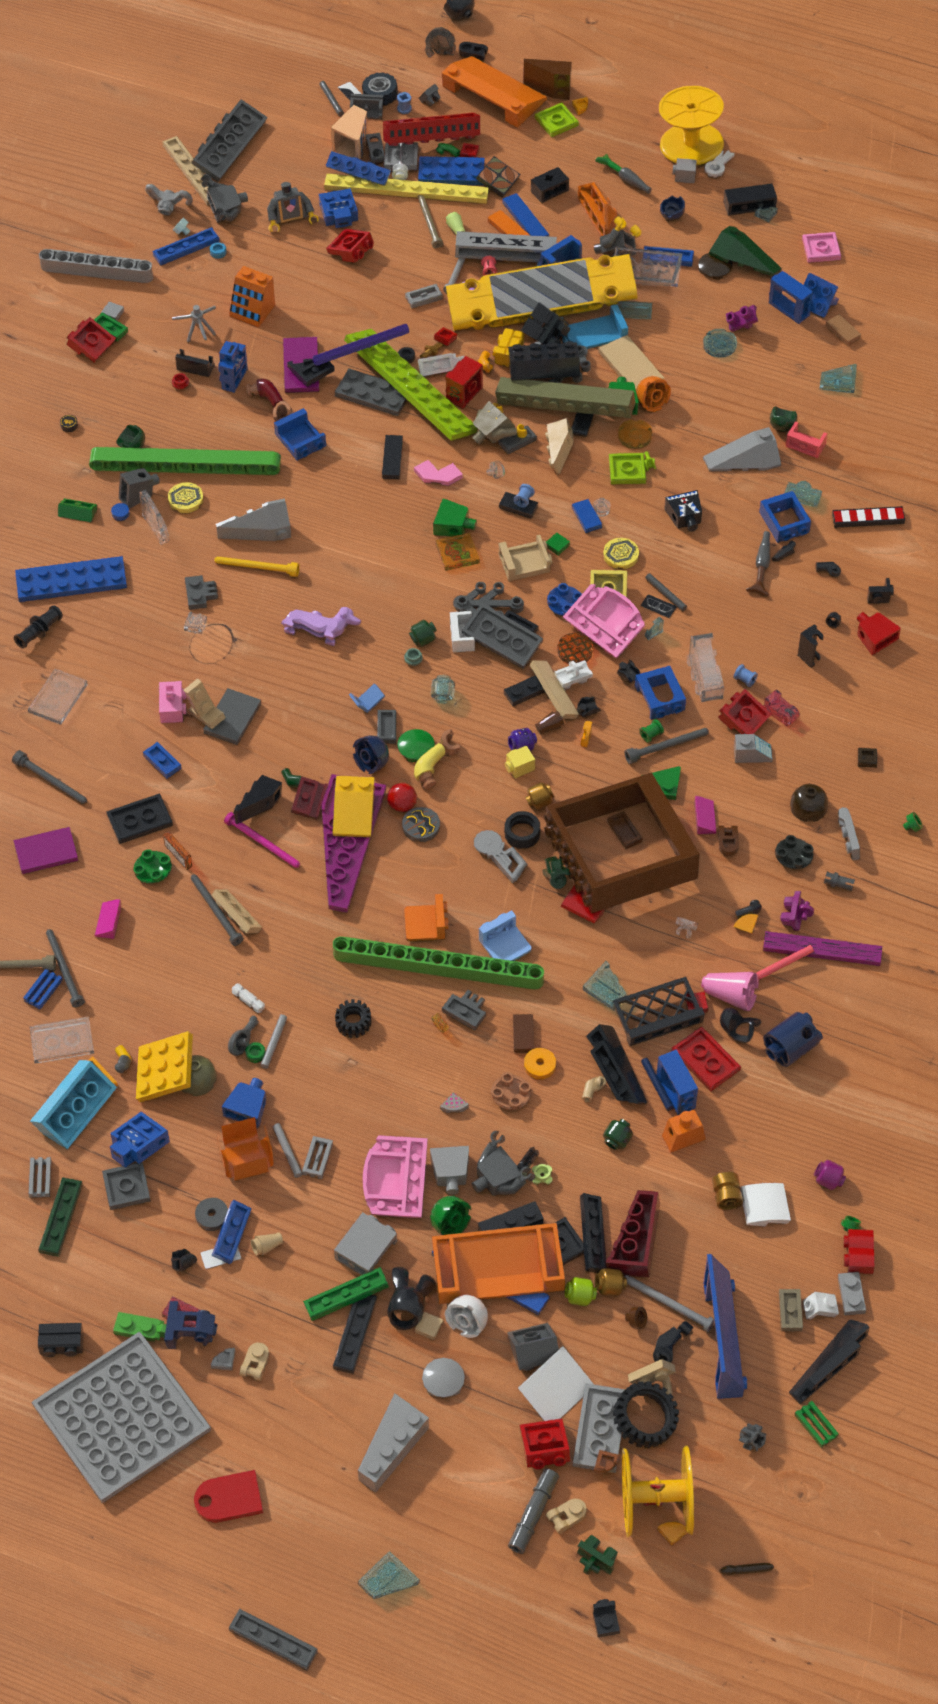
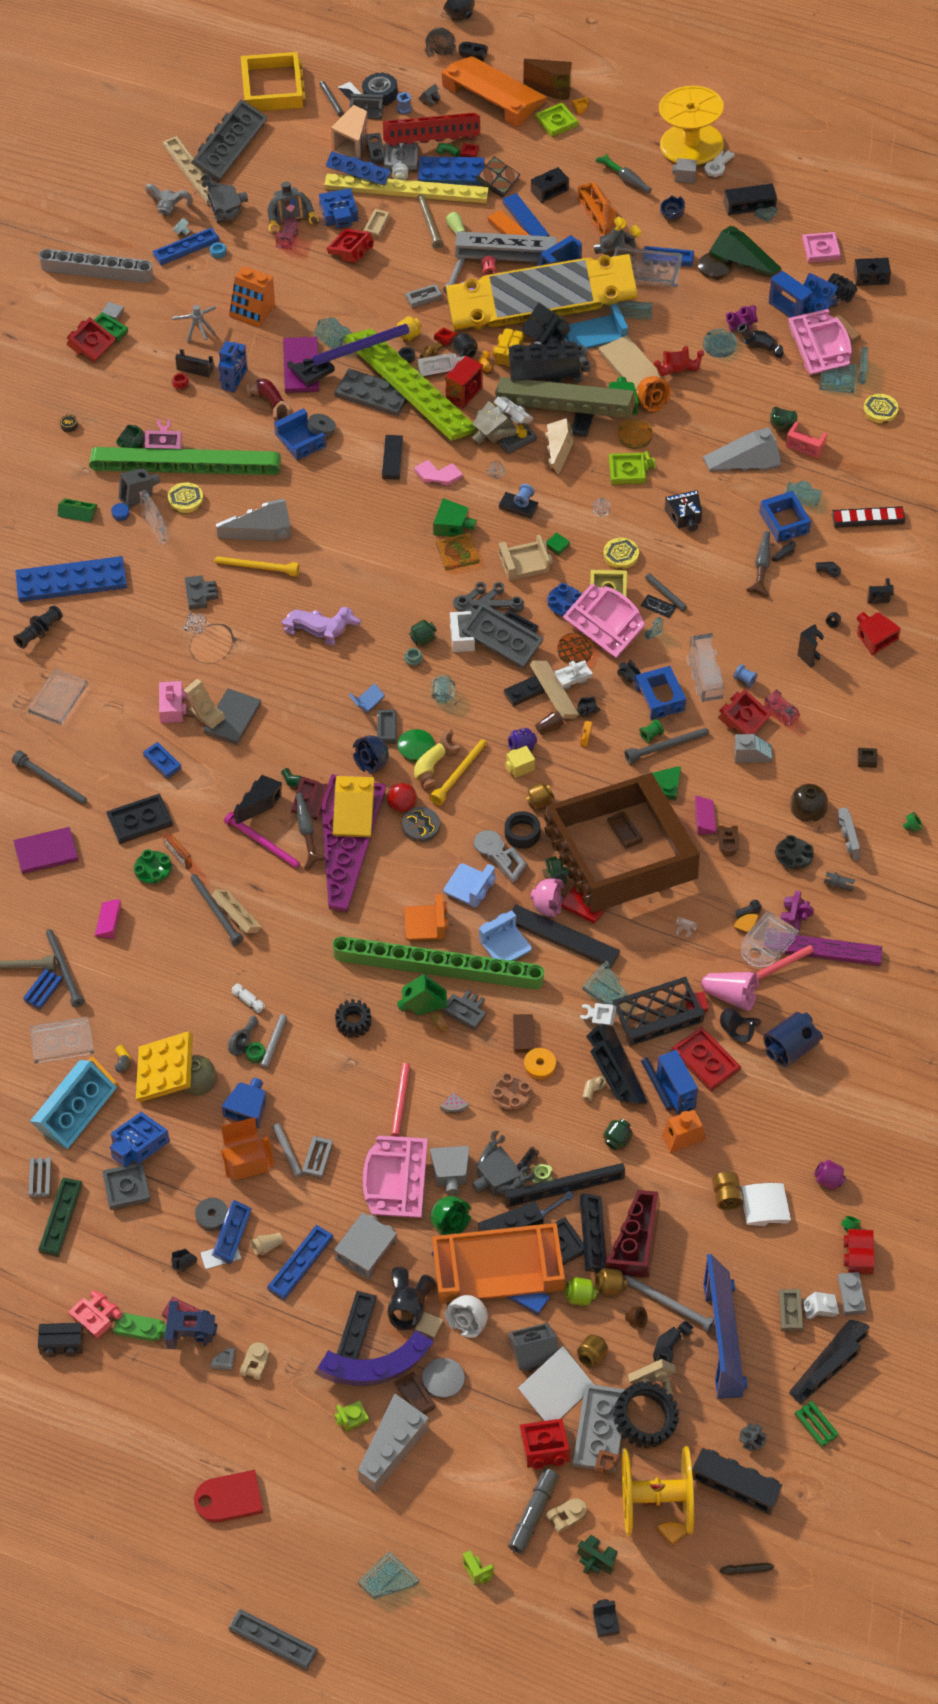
(91, 1318): none -> coral plate
(121, 1417): light grey plate -> none
(163, 439): none -> bright pink brick
(274, 101): none -> yellow window
(288, 236): none -> clear pink leg
(300, 1262): none -> blue tile
(306, 829): none -> piece
(321, 424): none -> dark grey piece
(331, 332): none -> clear light blue bracket
(346, 1294): green tile -> none
(351, 1416): none -> lime bracket
(377, 223): none -> tan tile
(377, 1370): none -> dark purple brick
(400, 1099): none -> coral bar
(414, 328): none -> yellow head
(415, 1393): none -> reddish brown tile
(423, 996): none -> green torso
(439, 796): none -> yellow piece
(465, 345): none -> black head
(470, 884): none -> light blue bracket
(473, 1567): none -> lime bracket
(517, 413): none -> white plate
(548, 897): none -> bright pink cylinder
(564, 1184): none -> black tile
(565, 936): none -> black tile
(568, 1196): none -> sand blue hinge
(586, 515): blue tile -> none
(592, 1351): none -> pearl gold head
(601, 1014): none -> white plate
(678, 362): none -> red piece
(736, 1481): none -> black brick
(760, 339): none -> black arm
(769, 939): none -> clear tile
(821, 341): none -> bright pink slope
(846, 288): none -> black tyre
(863, 365): none -> clear light blue tile
(872, 271): none -> black brick
(880, 408): none -> light yellow tile

